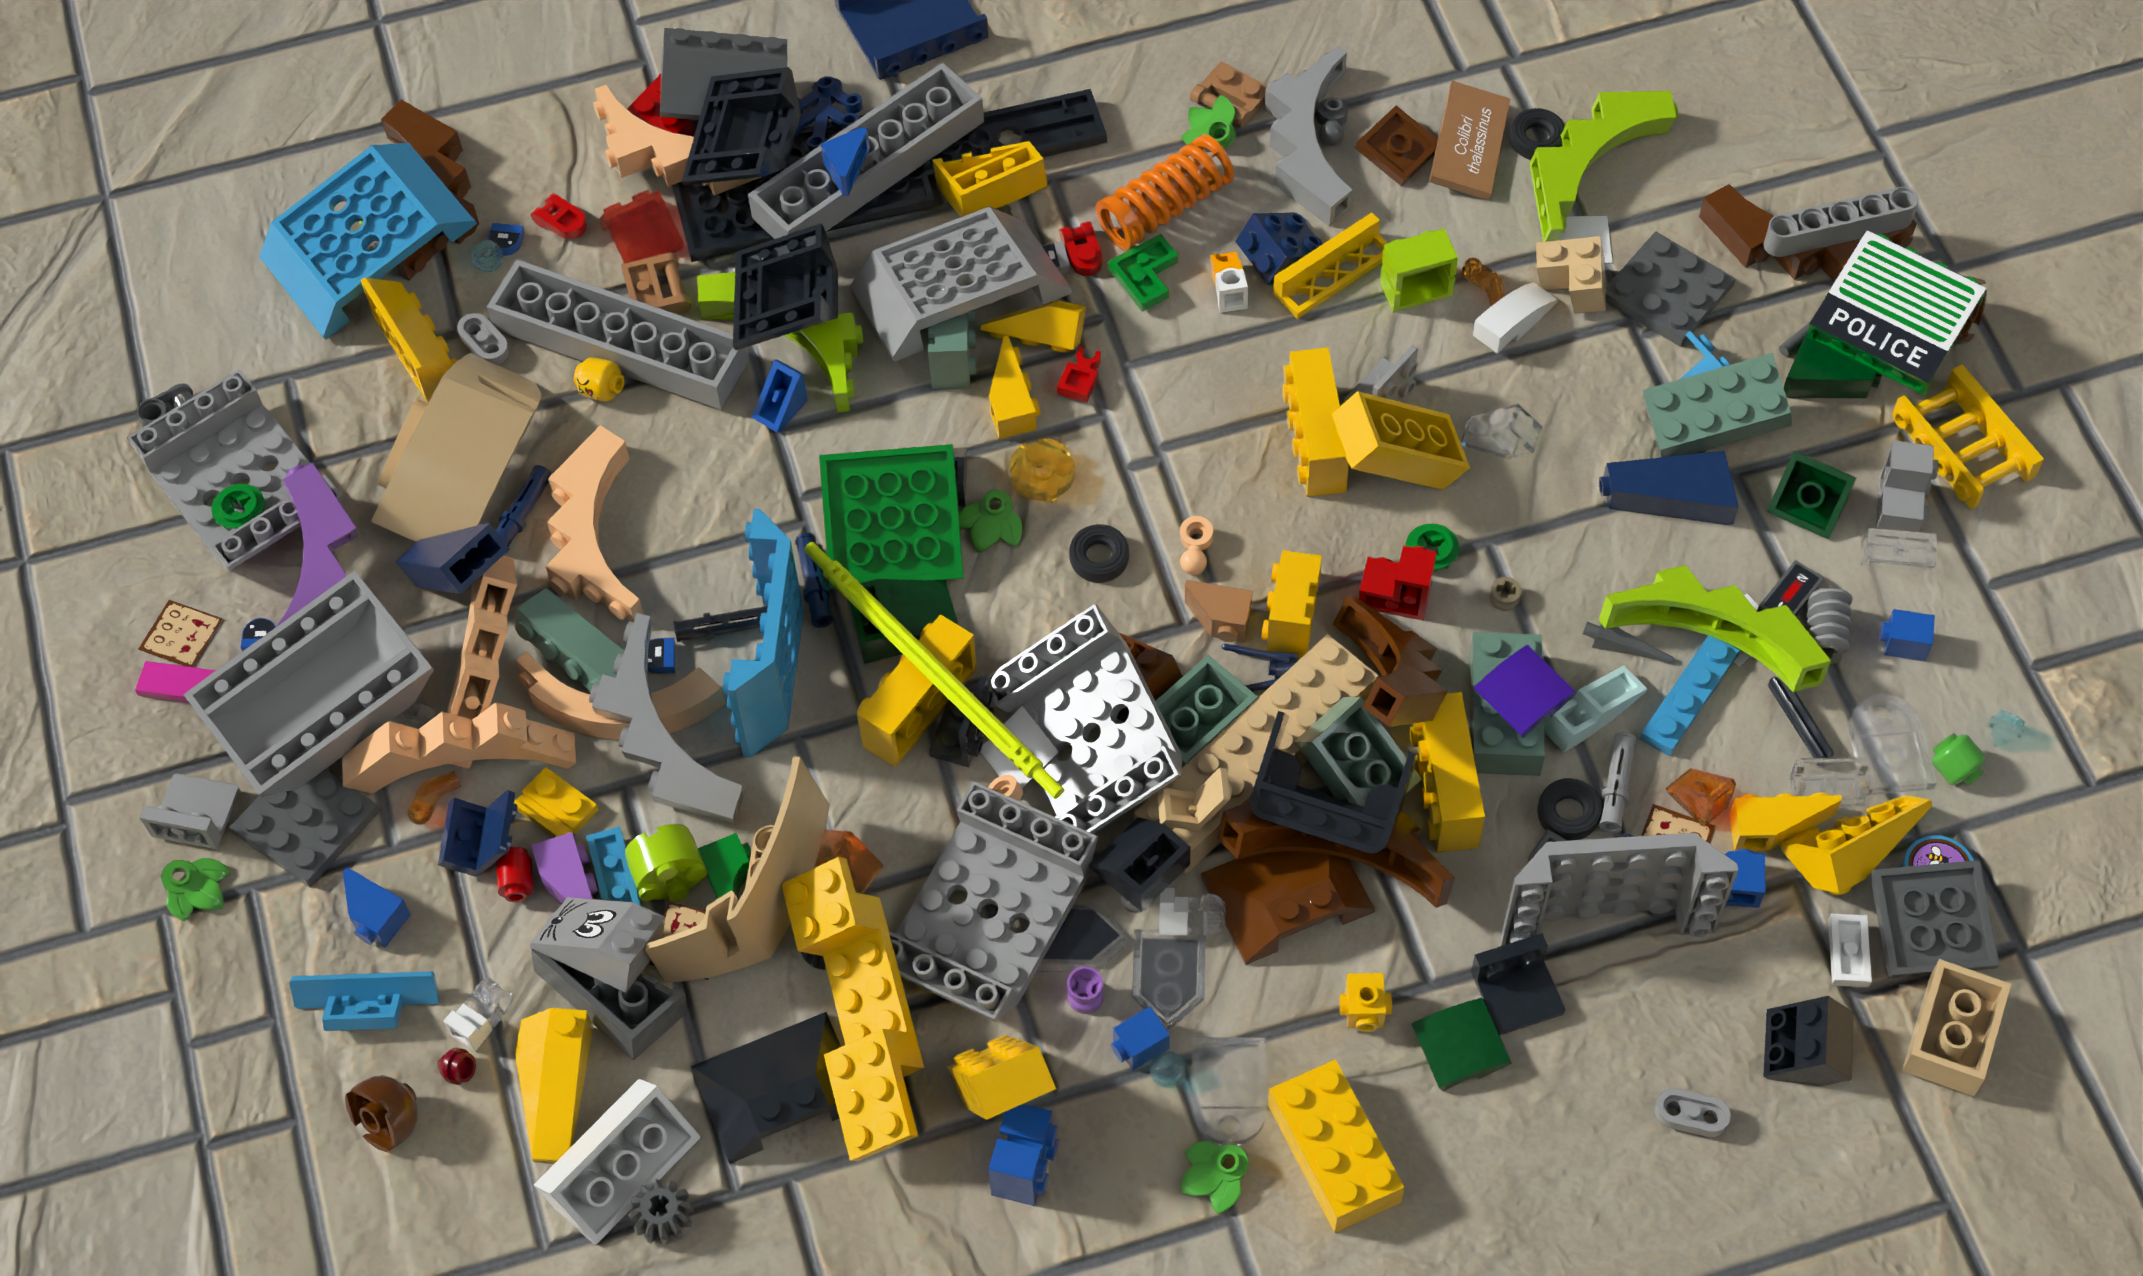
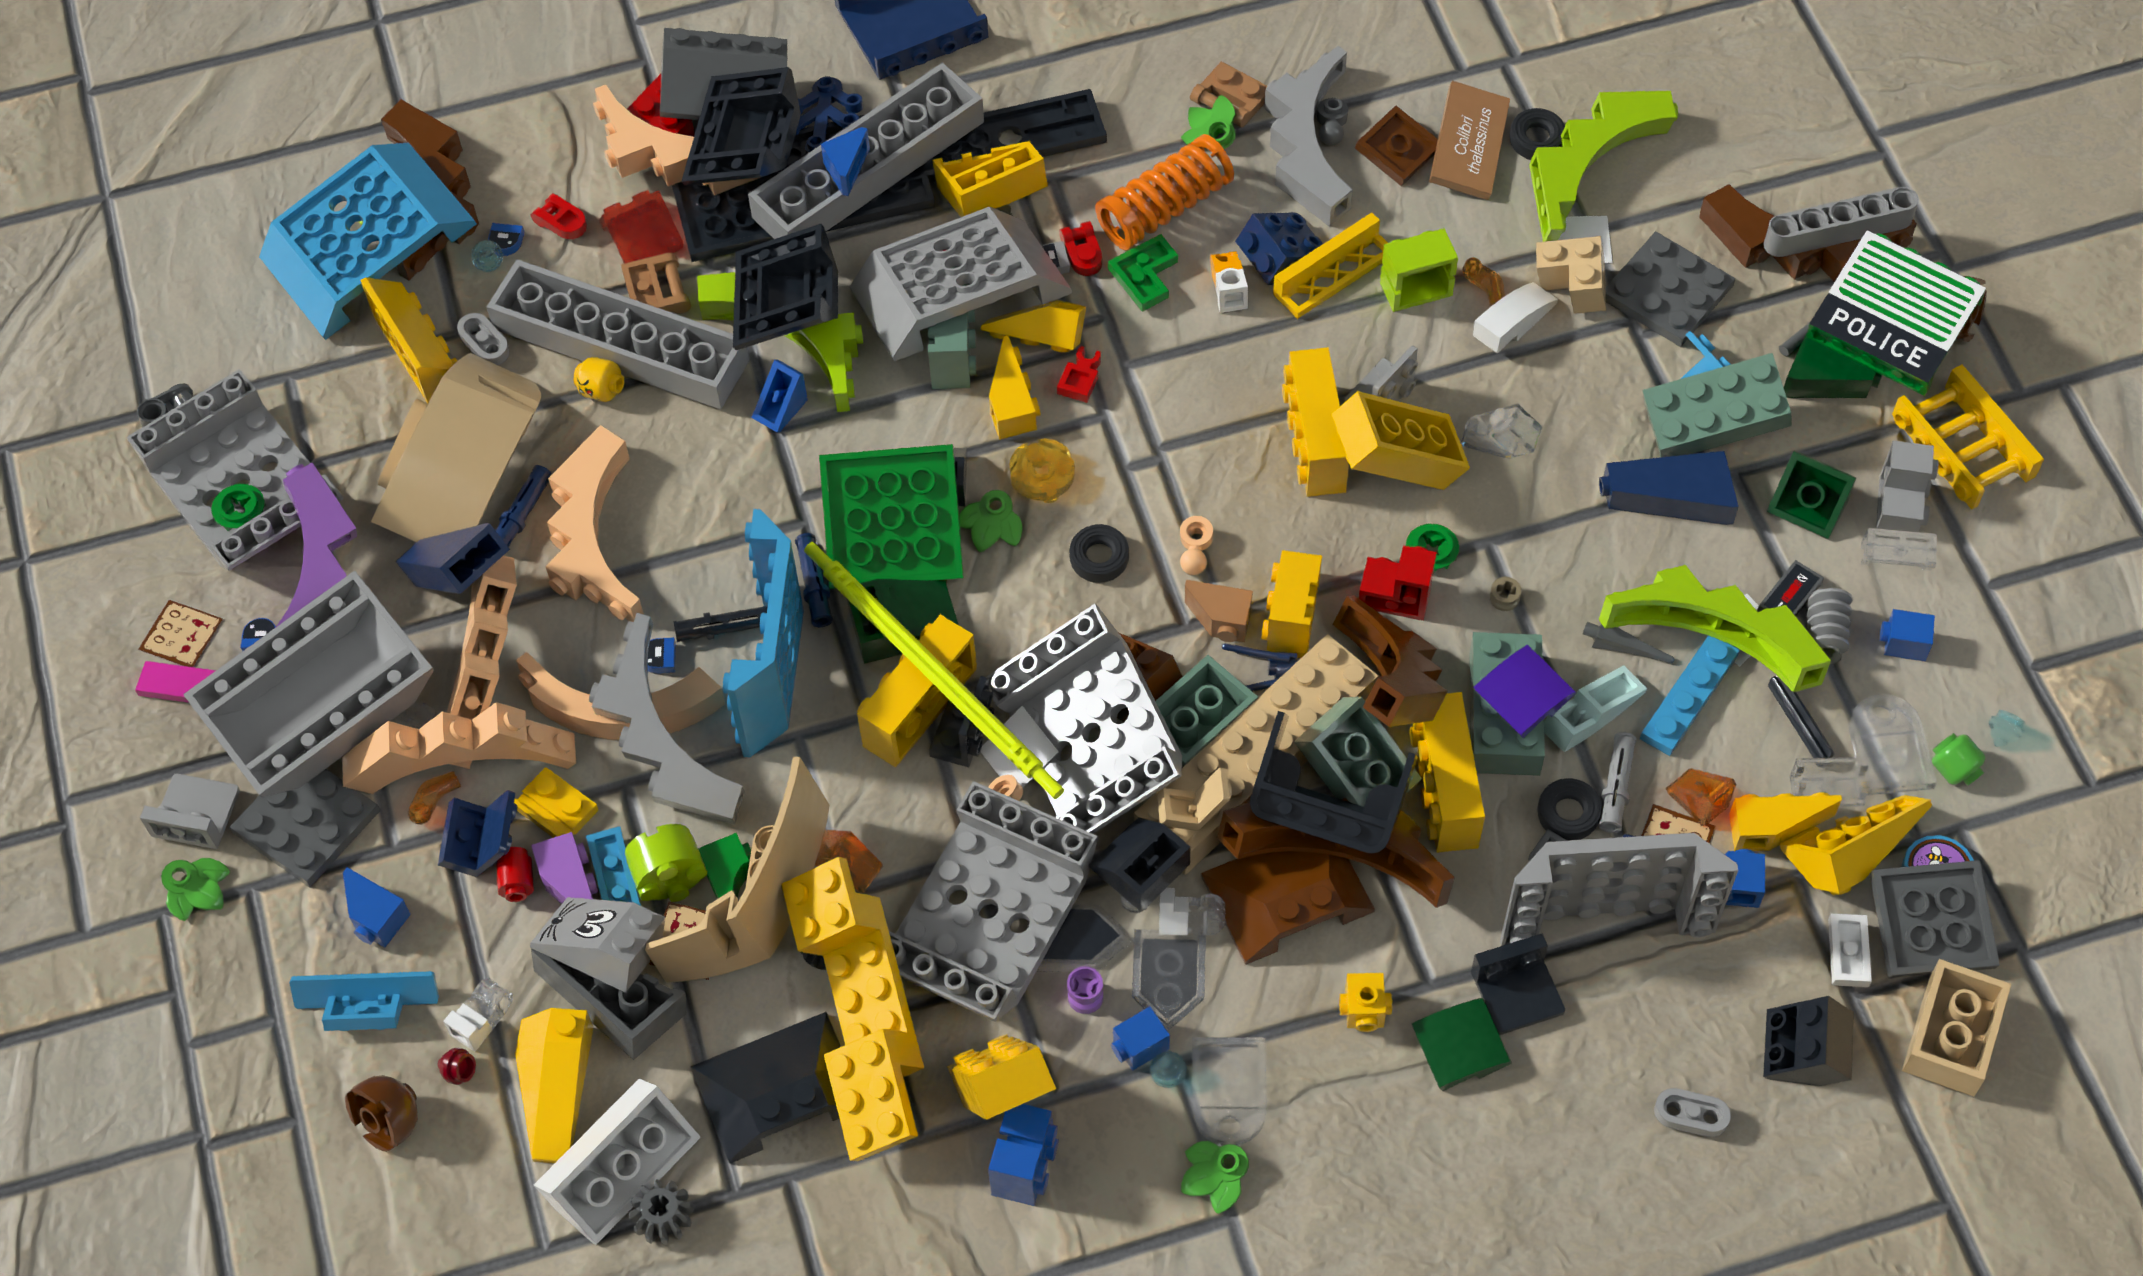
(566, 638): sand green brick -> none
(1335, 1146): yellow brick -> none

